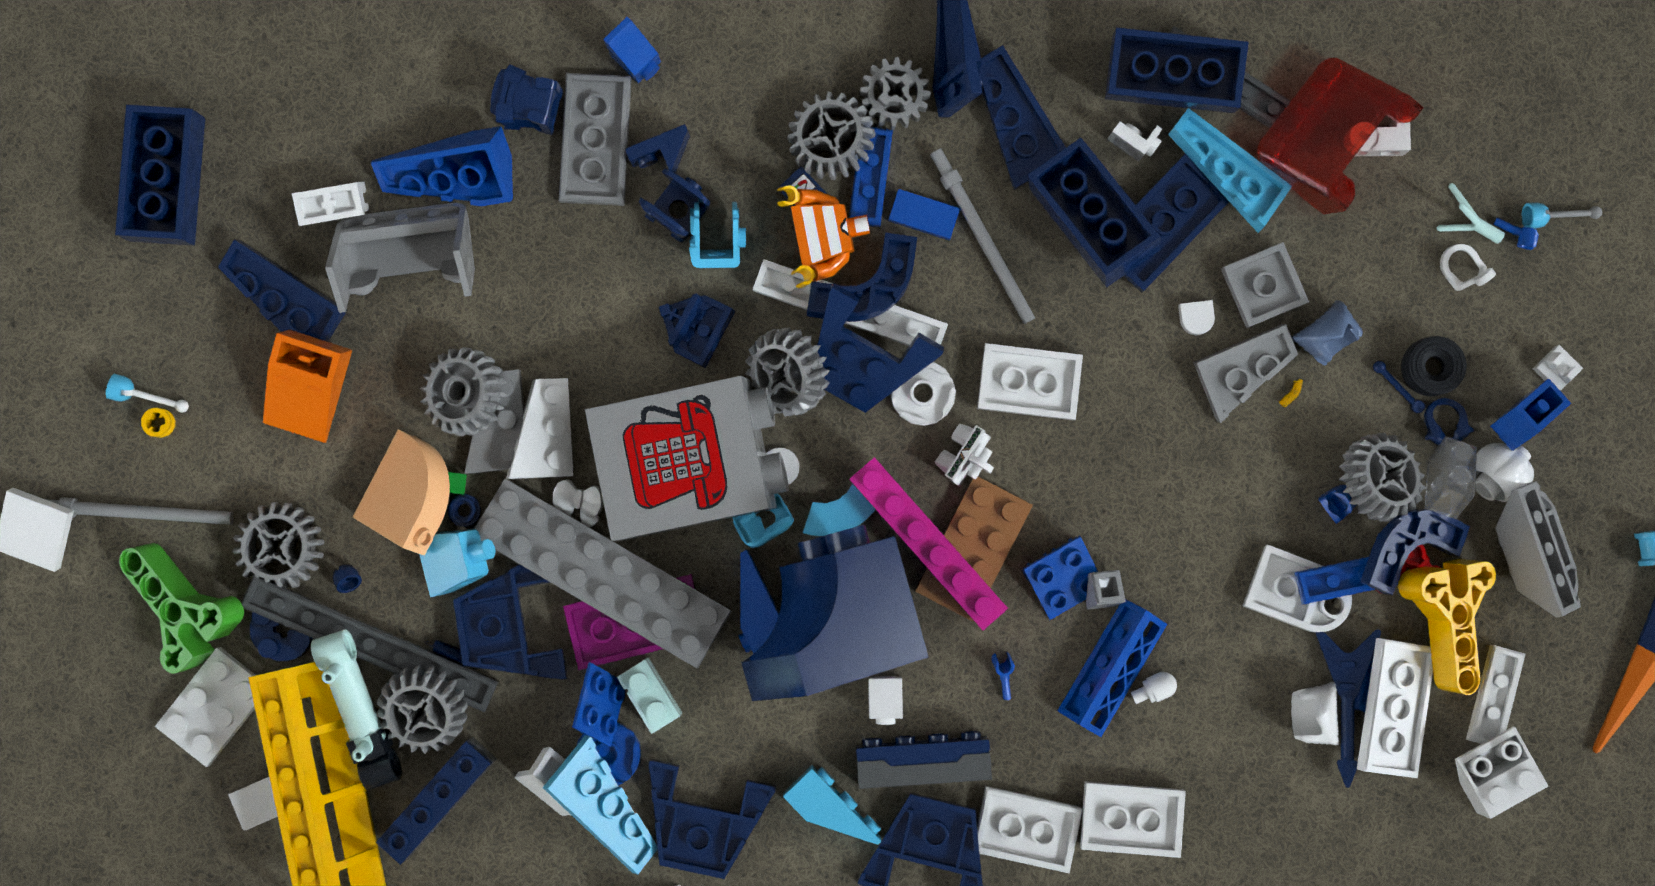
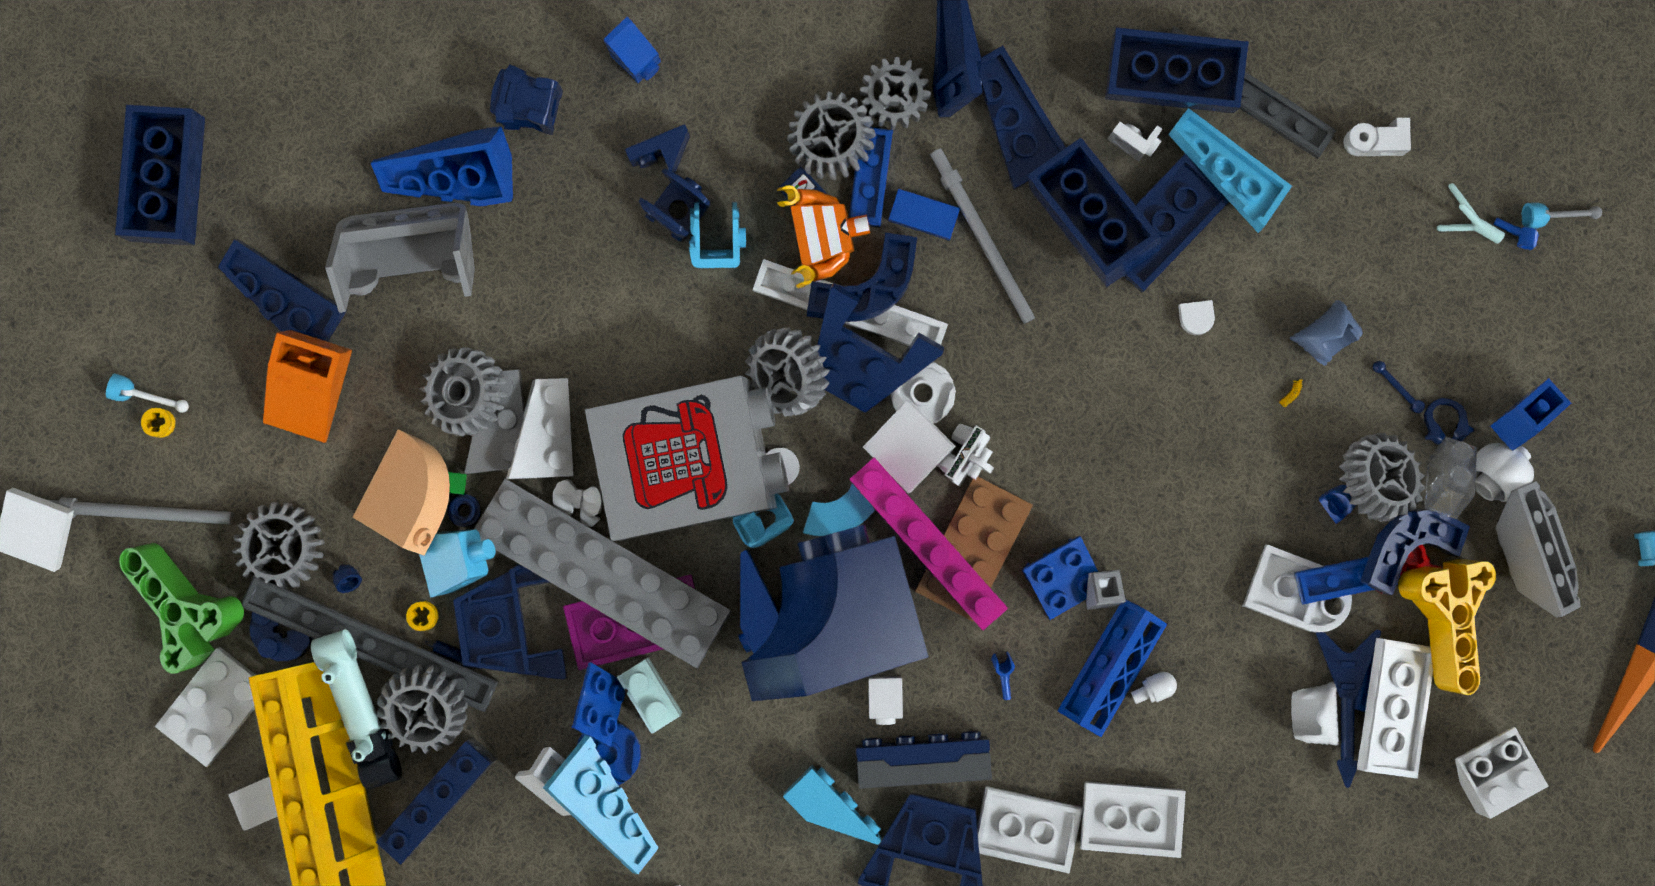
(330, 203): white hinge -> none
(412, 615): none -> yellow bush
(595, 139): light grey tile -> none
(696, 326): dark blue slope -> none
(697, 835): dark blue wing -> none
(909, 446): none -> white tile
(1030, 381): white plate -> none
(1240, 369): light grey wing -> none
(1264, 285): light grey plate -> none
(1327, 129): clear red windscreen -> none
(1451, 360): black tyre -> none
(1483, 276): white piece -> none
(1495, 694): white tile -> none
(1558, 367): white tile -> none

